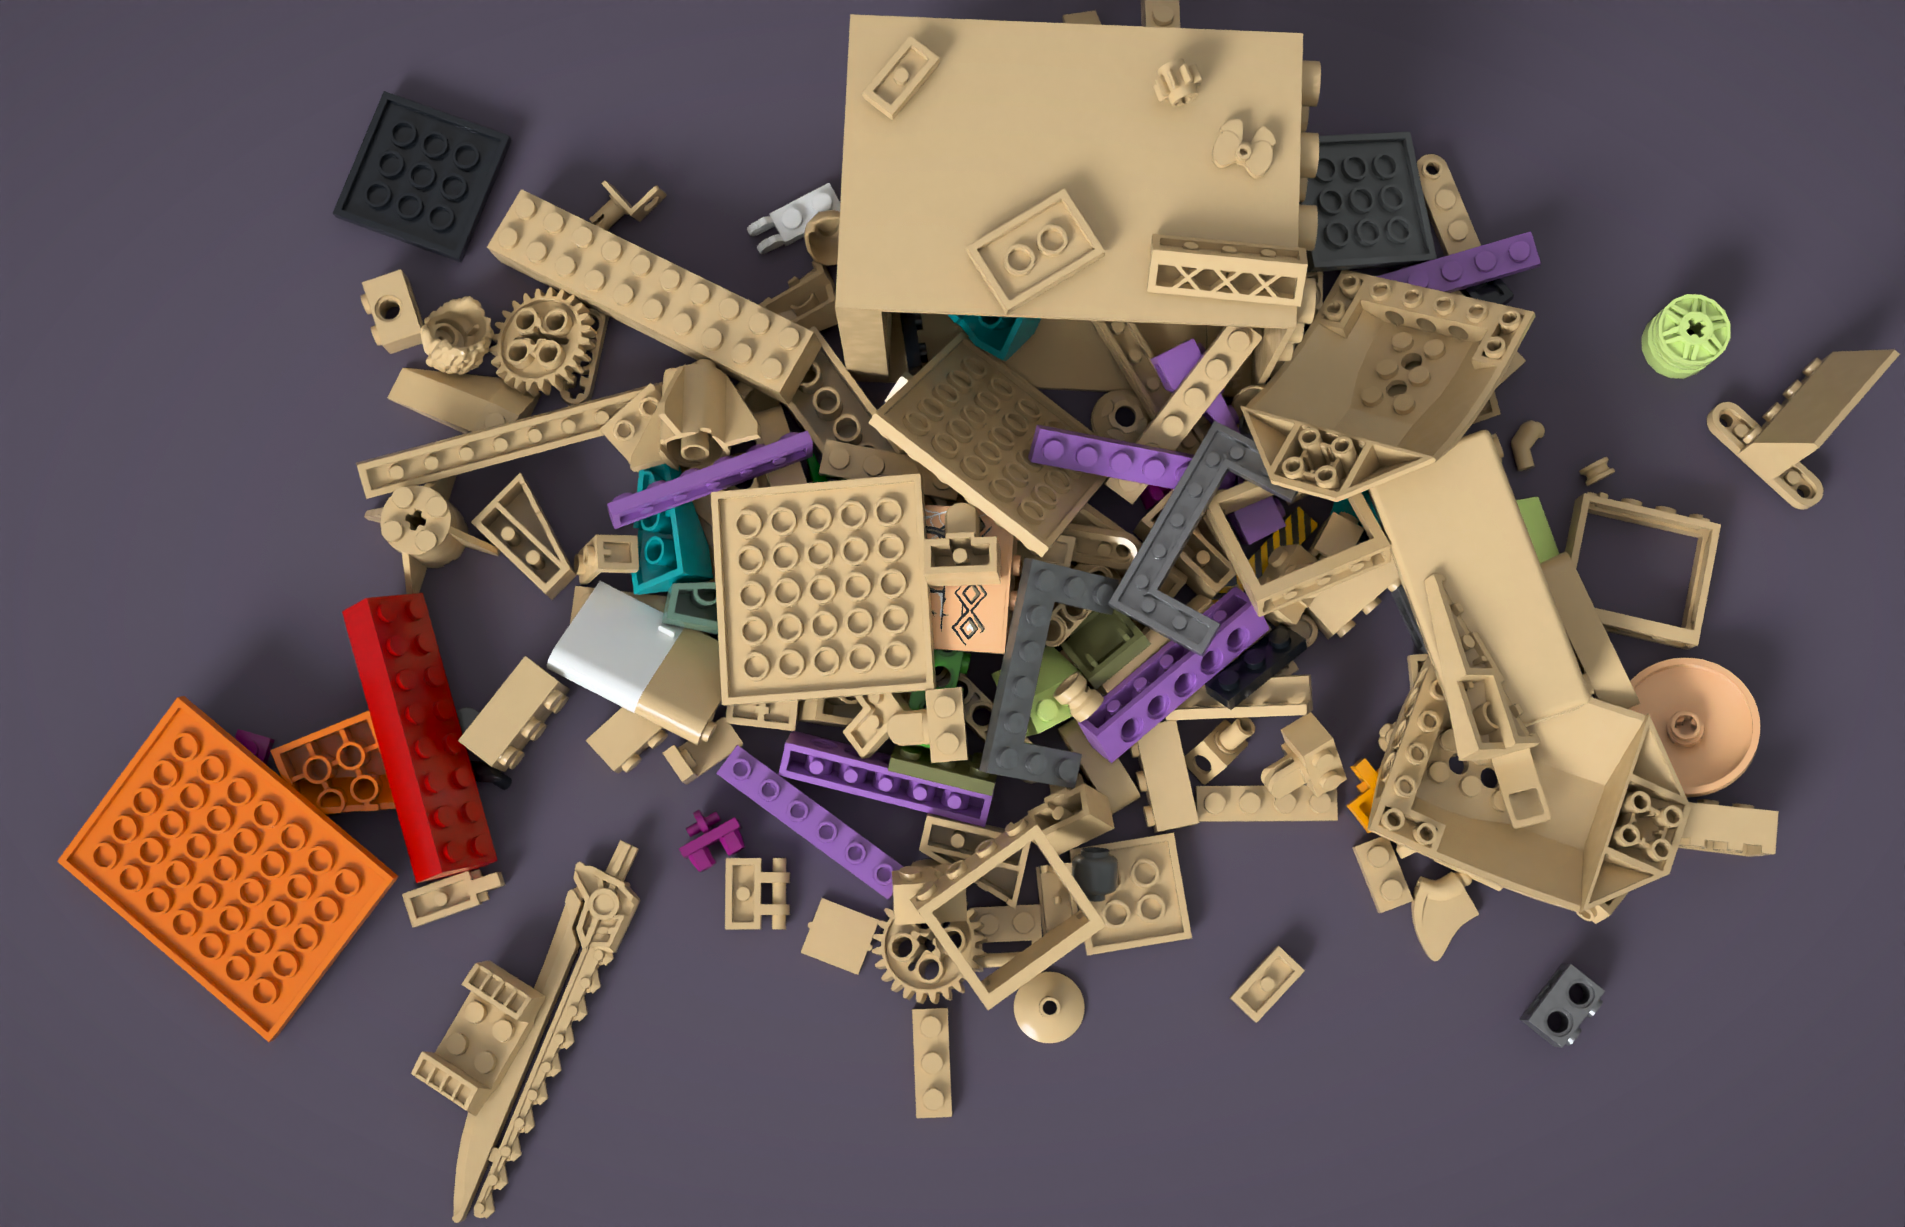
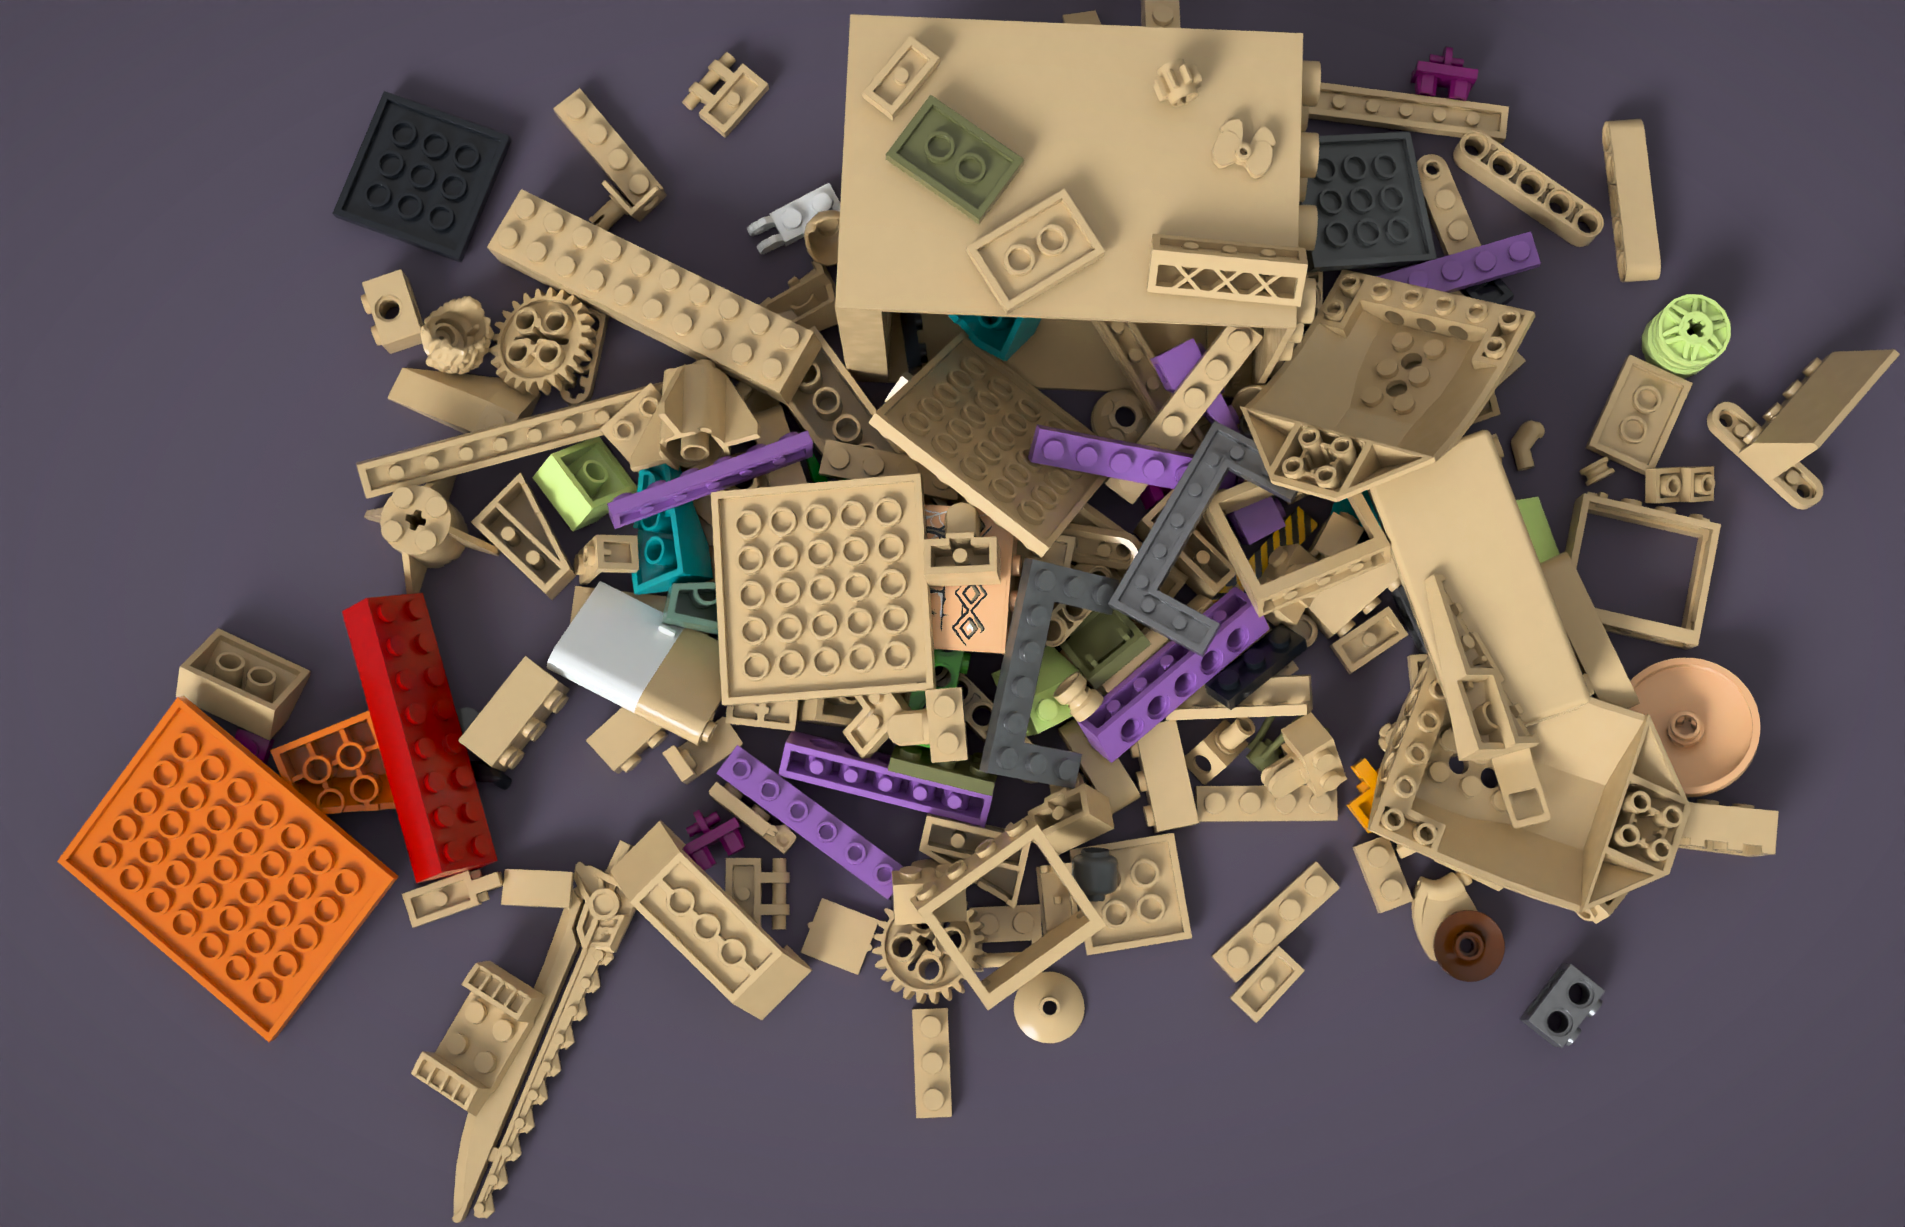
(242, 683): none -> tan slope
(537, 888): none -> tan slope
(583, 481): none -> yellowish green slope
(606, 147): none -> tan plate
(707, 924): none -> tan slope
(732, 100): none -> tan plate
(755, 818): none -> tan hinge
(954, 159): none -> olive plate
(1268, 752): none -> olive plant
(1275, 921): none -> tan plate
(1369, 640): none -> tan plate
(1409, 112): none -> tan plate
(1446, 73): none -> magenta hips
(1486, 945): none -> reddish brown dish
(1545, 189): none -> tan beam
(1631, 200): none -> tan beam
(1639, 415): none -> tan plate
(1679, 484): none -> tan slope

